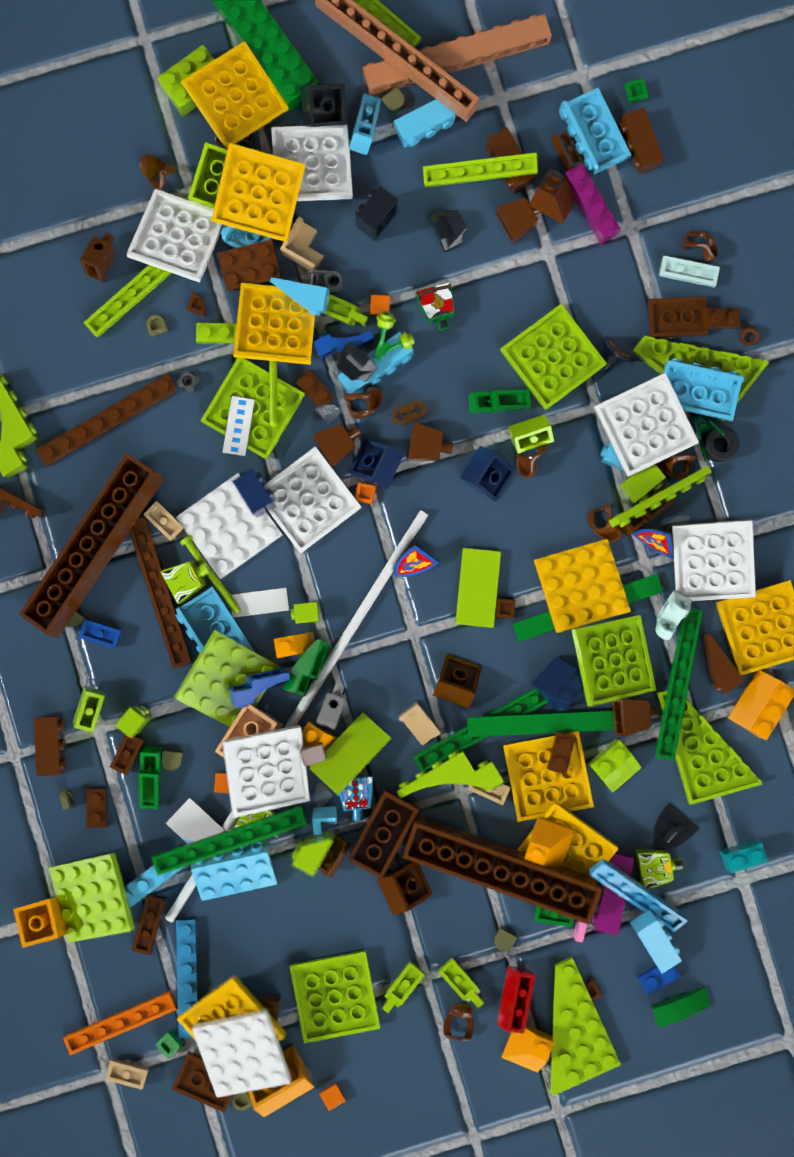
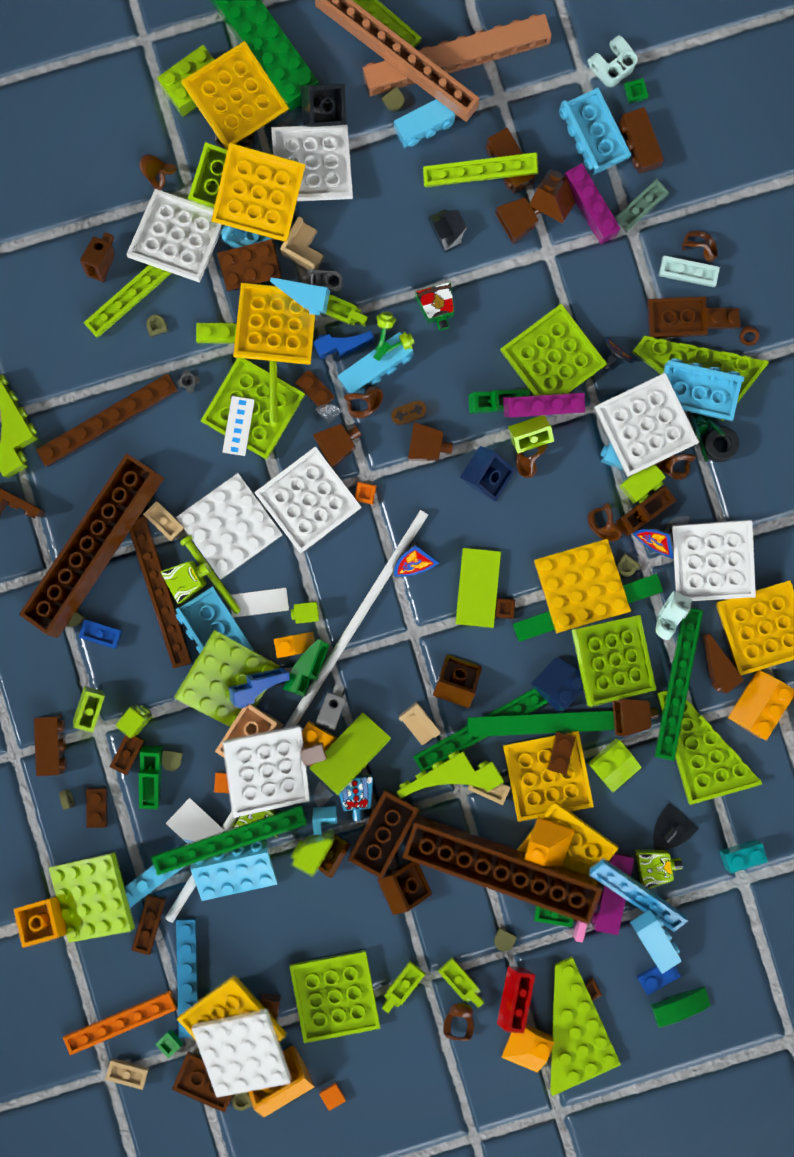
(196, 305): reddish brown tile -> none
(254, 493): dark blue brick -> none
(355, 363): black slope -> none
(365, 124): medium azure slope -> none
(376, 212): black brick -> none
(376, 463): dark blue slope -> none
(379, 304): orange tile -> none
(544, 404): none -> magenta brick
(566, 150): reddish brown plate -> none
(617, 66): none -> light aqua piece
(627, 566): none -> olive tile
(641, 205): none -> sand green tile
(654, 501): lime plate -> none

